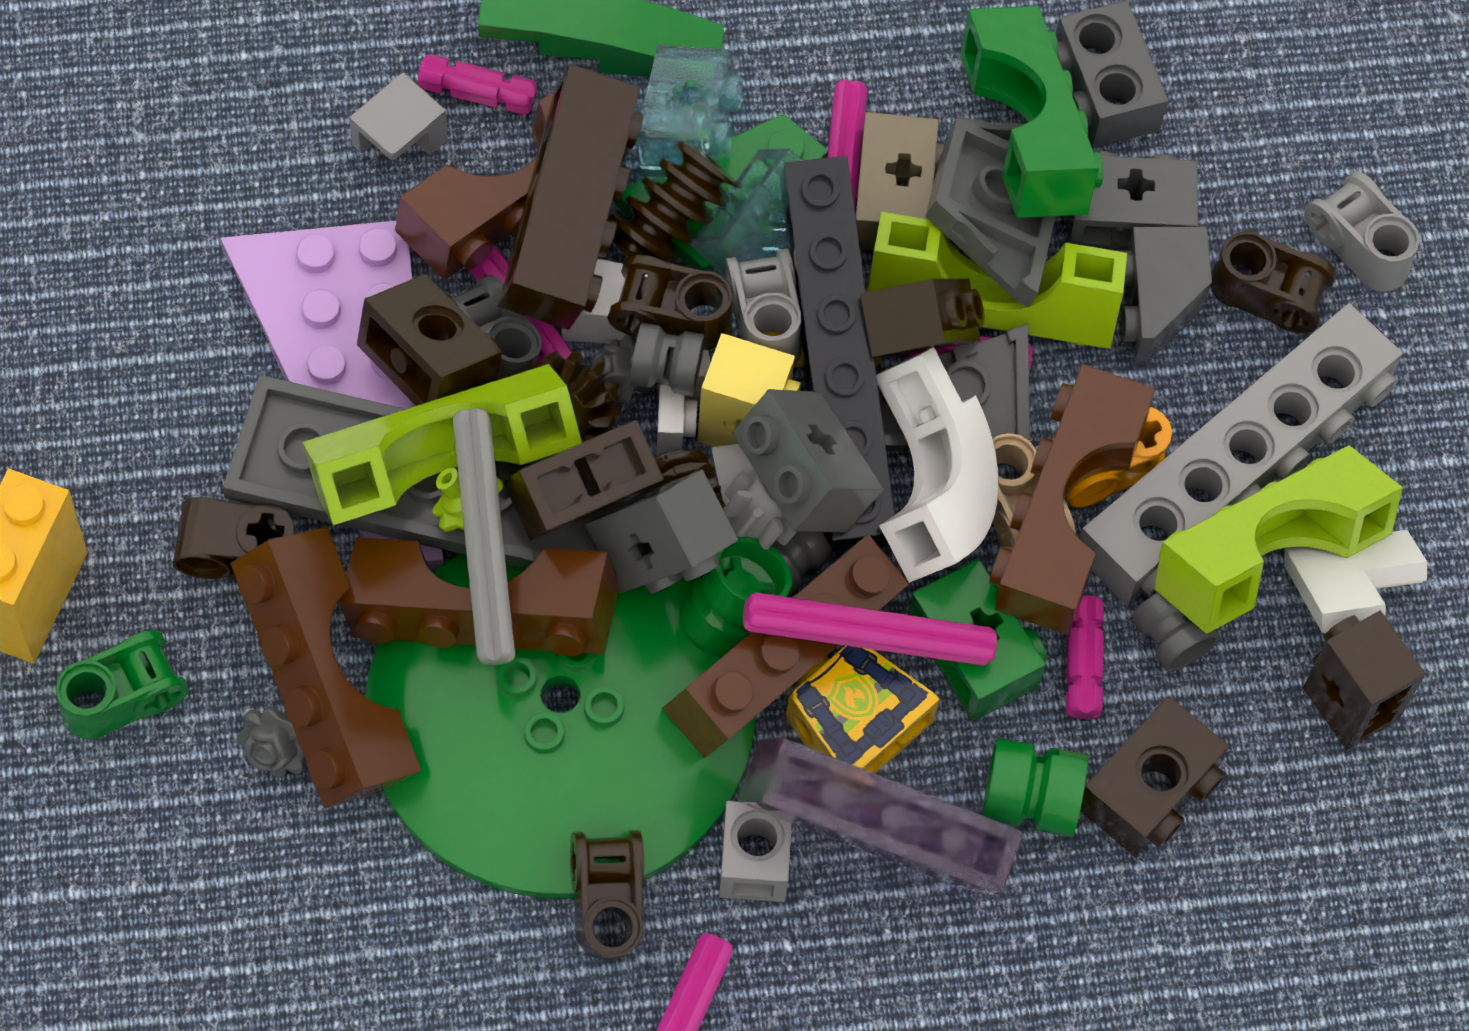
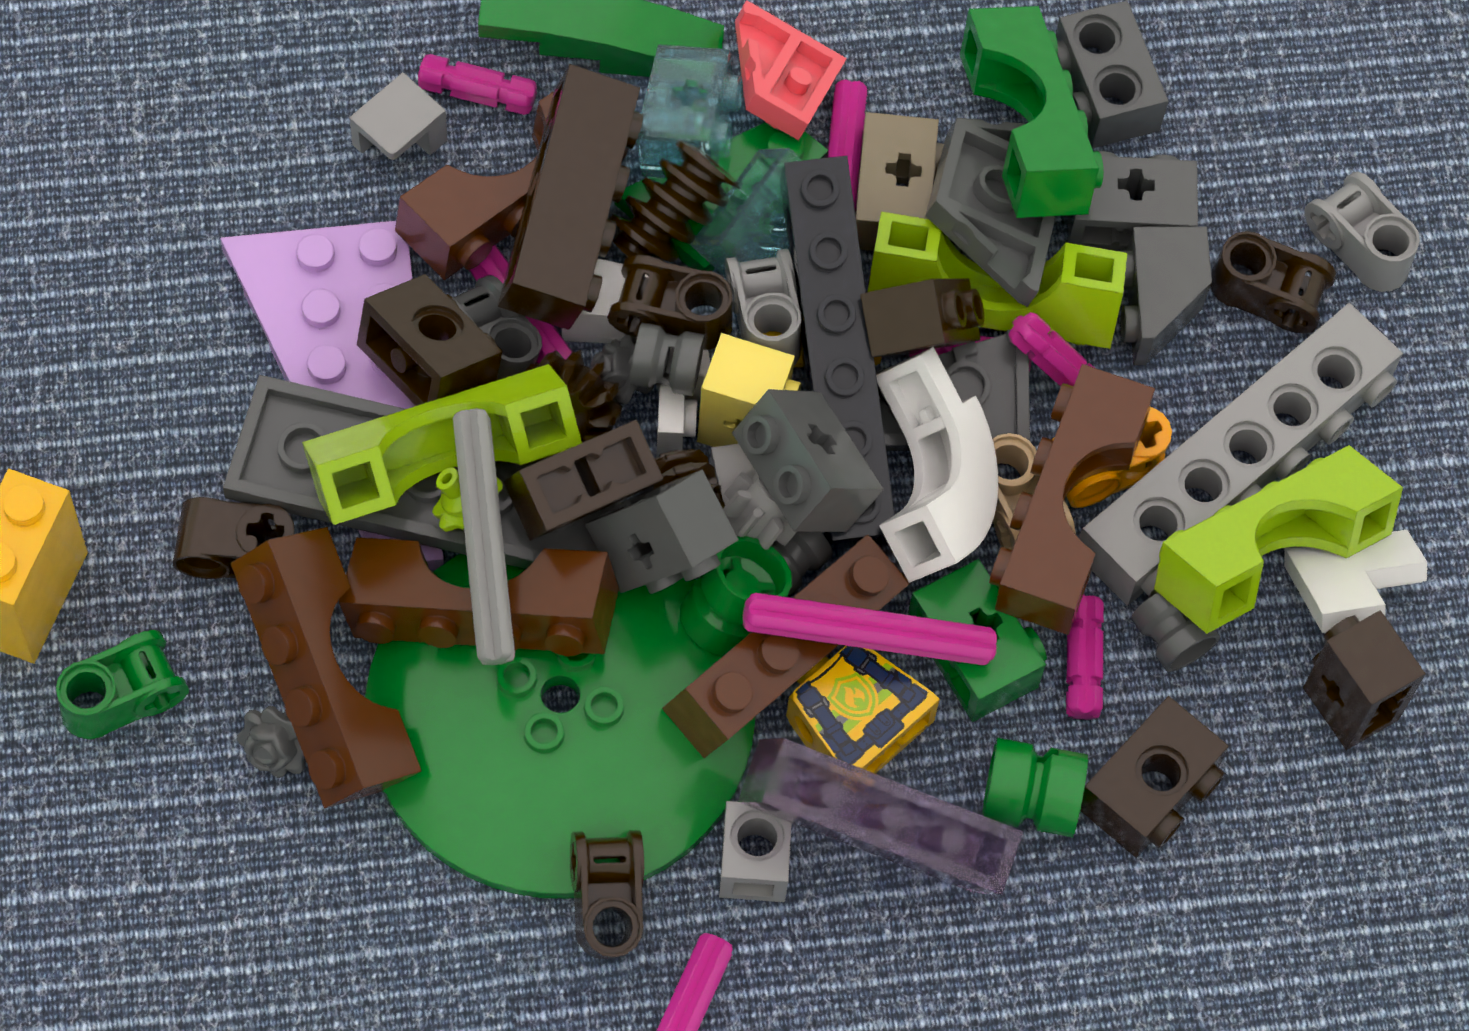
(782, 70): none -> coral wing
(1046, 350): none -> dark pink axle

